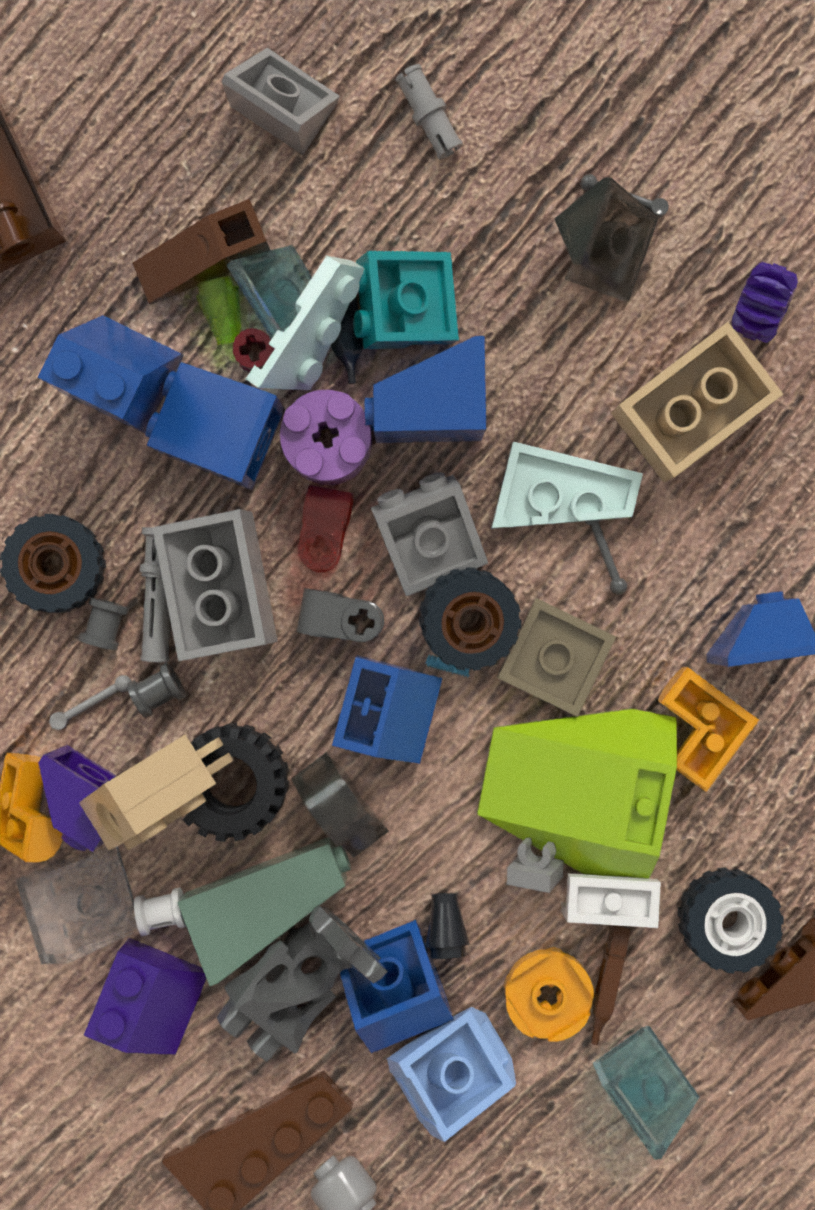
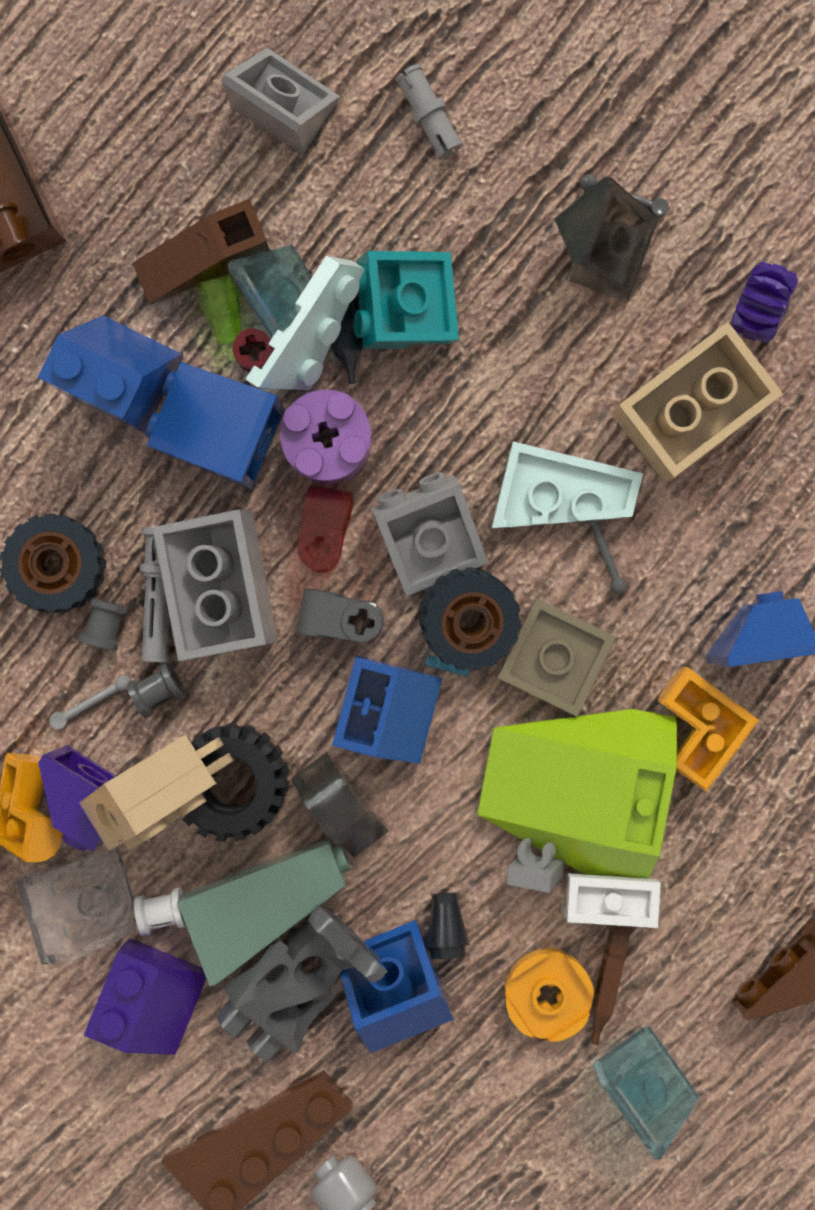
(433, 399): blue slope -> none
(453, 1072): light blue slope -> none
(751, 936): black wheel -> none

